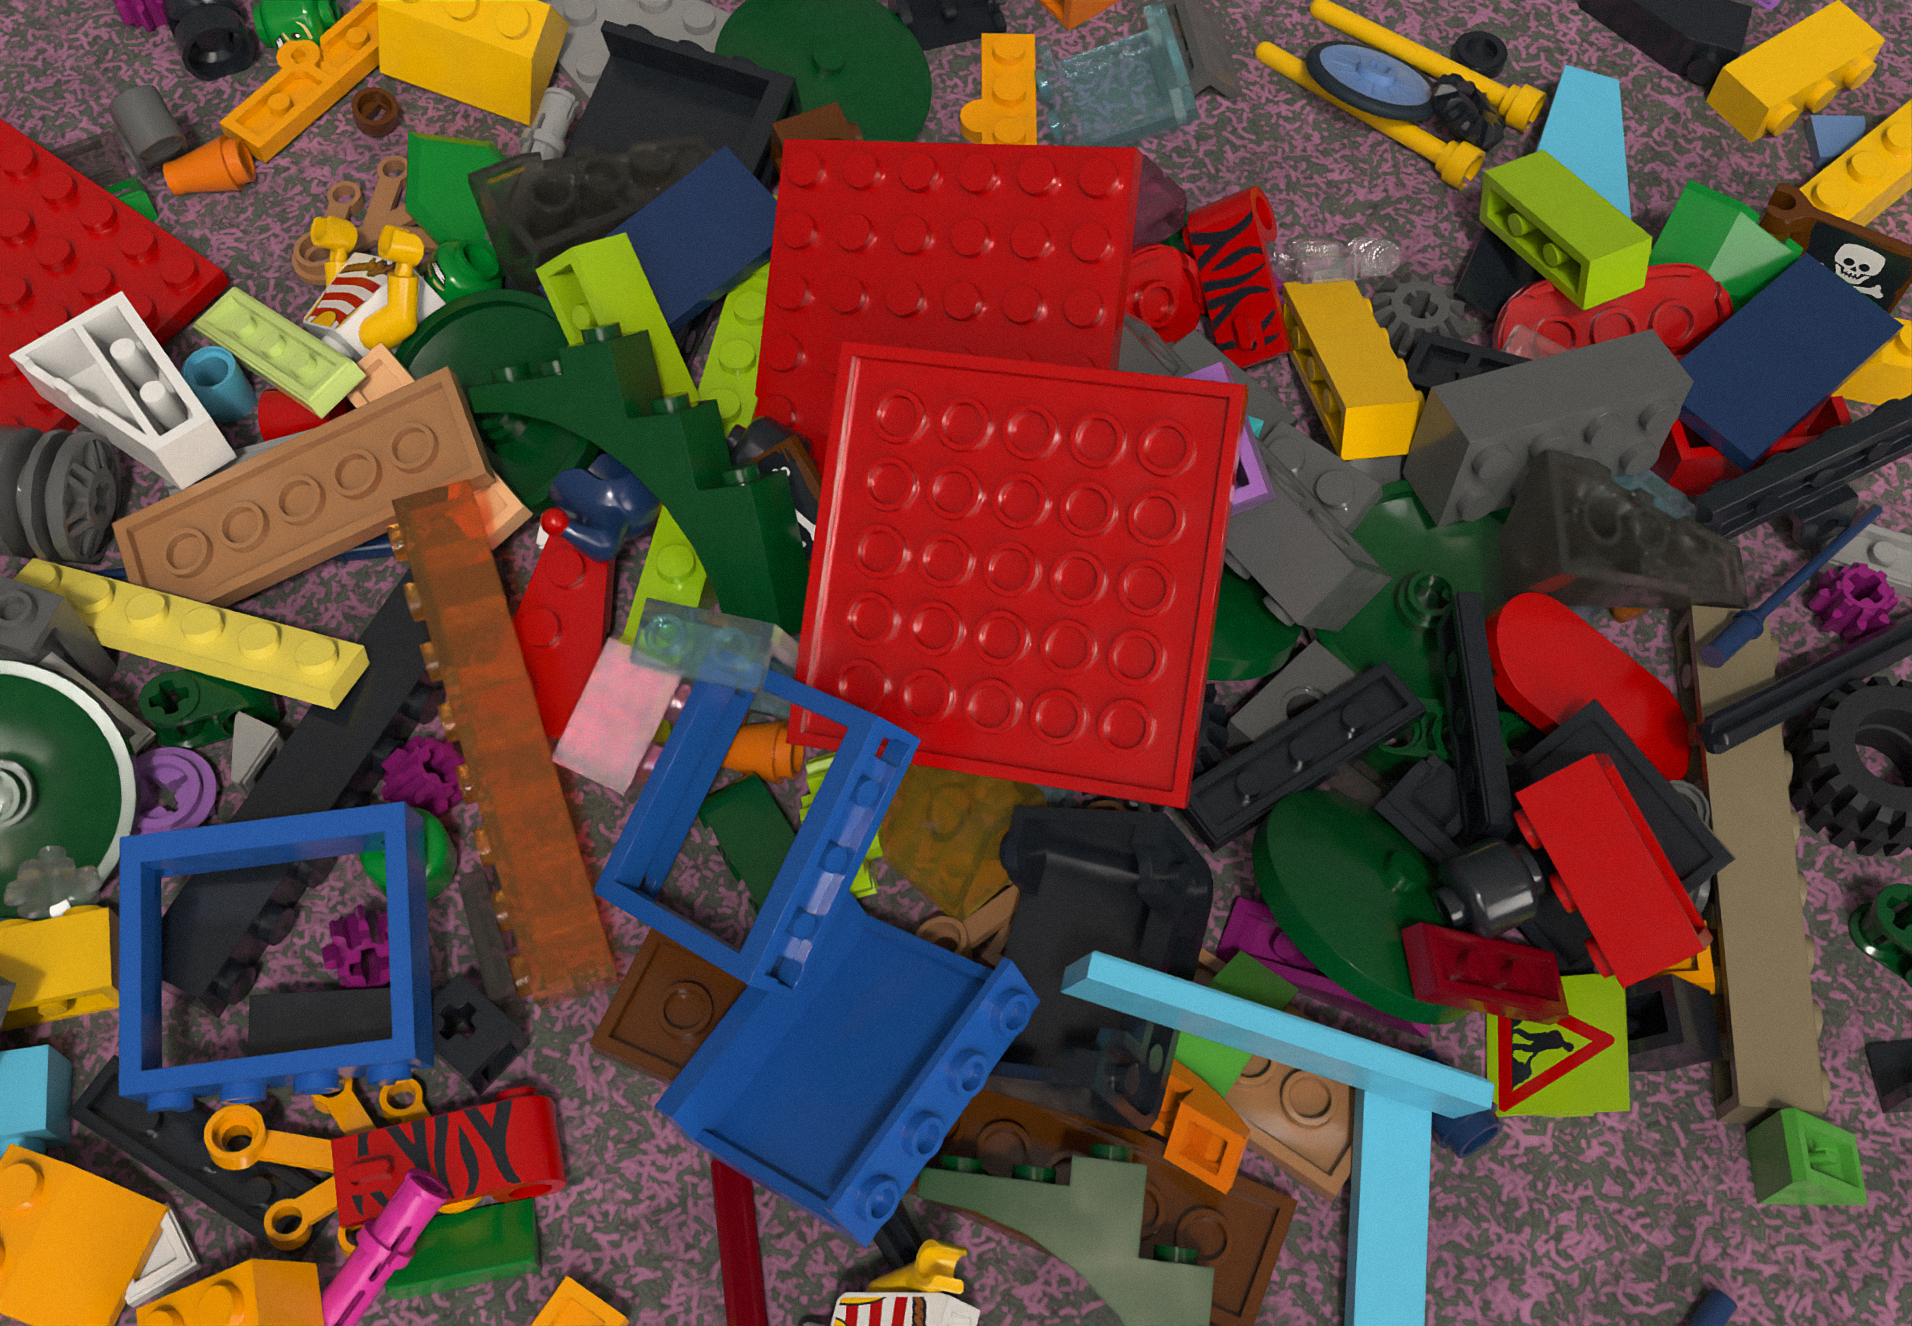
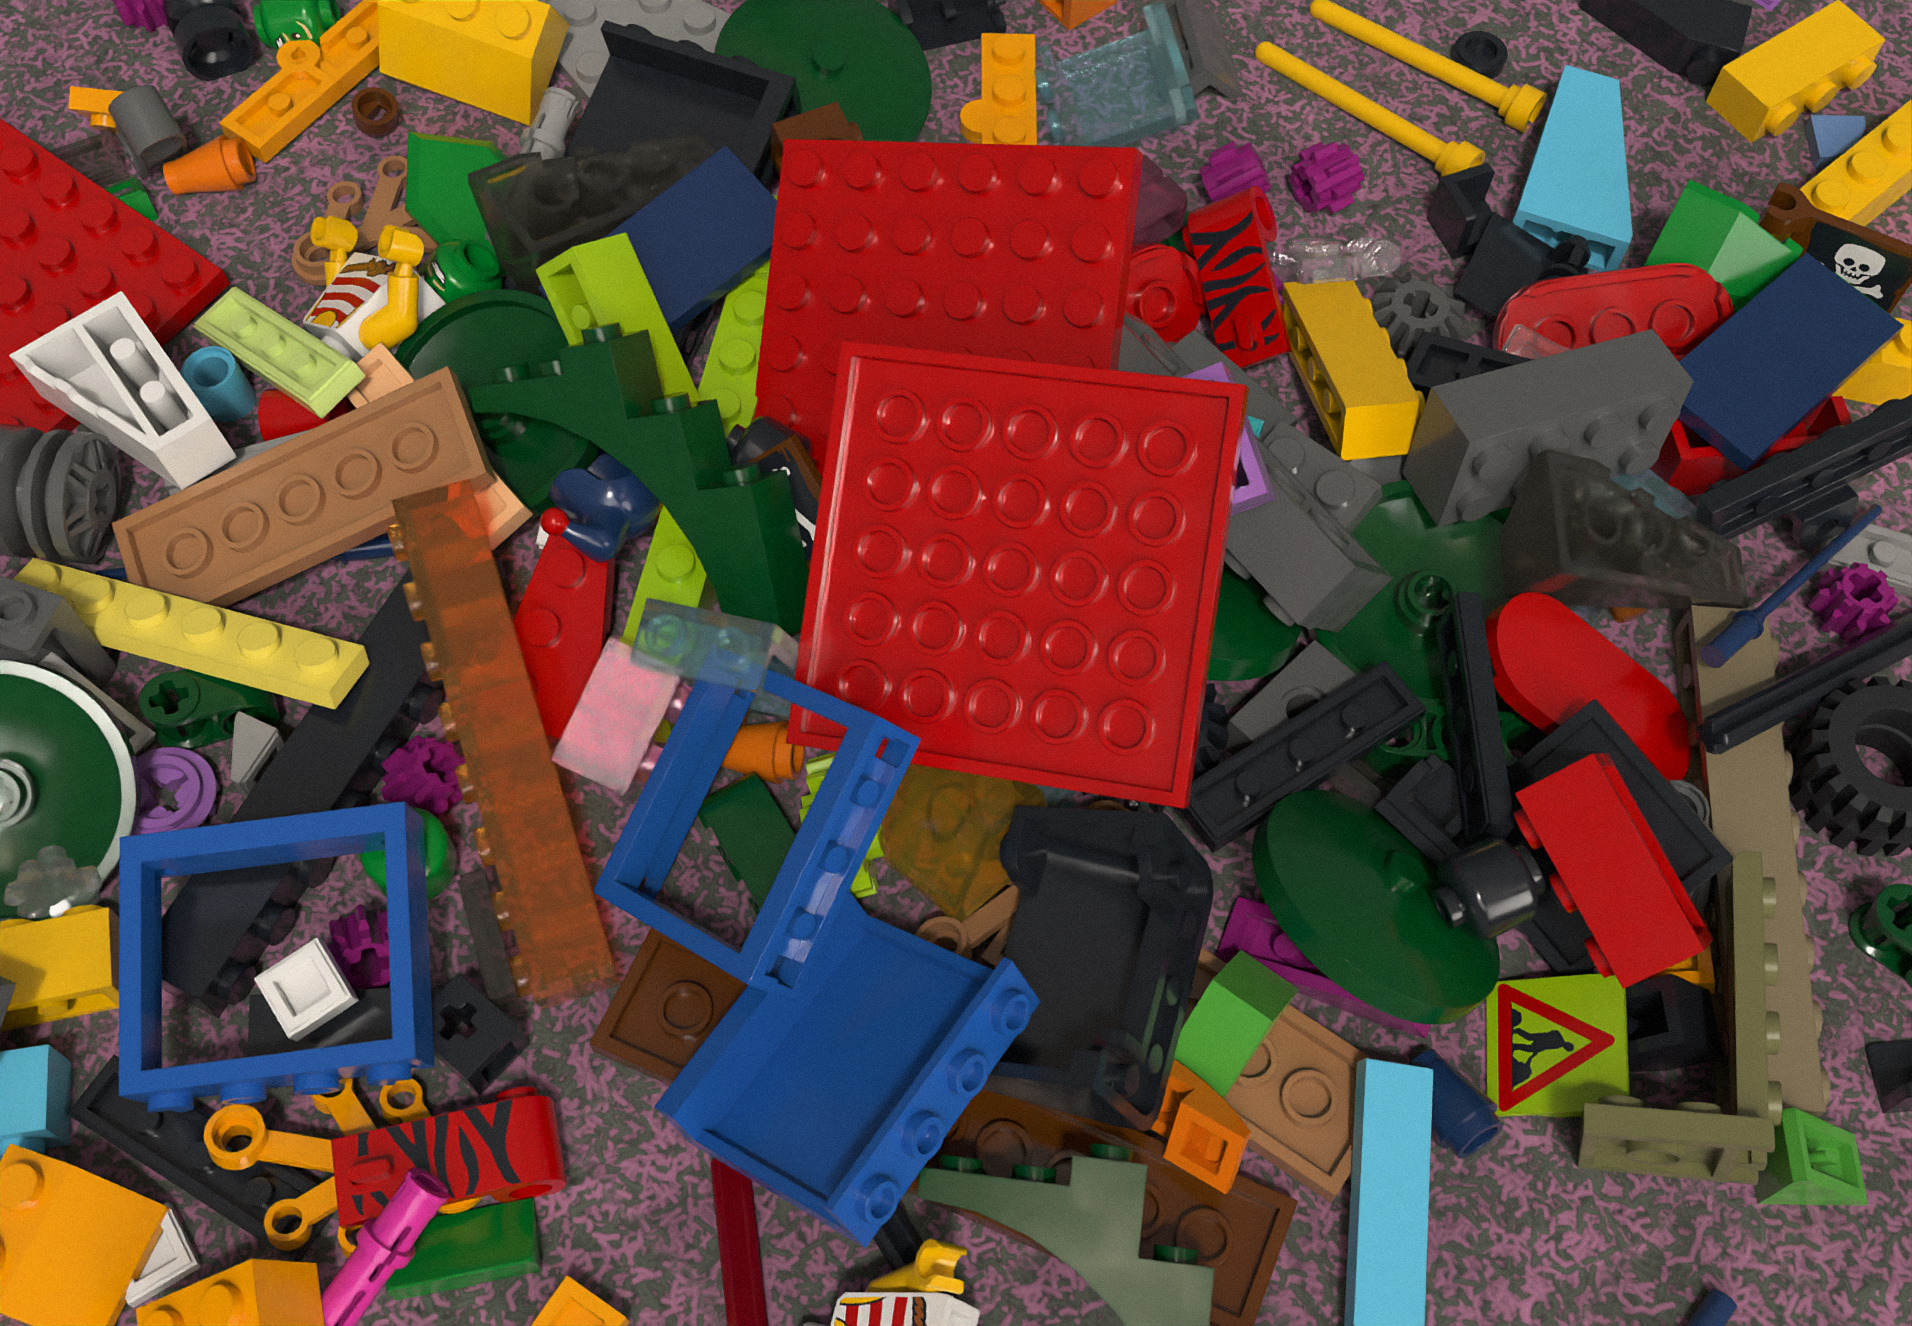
(93, 105): none -> light orange plate
(306, 989): none -> white tile
(1233, 170): none -> magenta gear
(1276, 1035): medium azure tile -> none
(1326, 177): none -> magenta gear
(1371, 80): wheel -> none
(1460, 209): none -> black panel
(1467, 111): black gear -> none
(1484, 975): dark red tile -> none
(1565, 229): lime brick -> none
(1696, 1136): none -> olive bracket

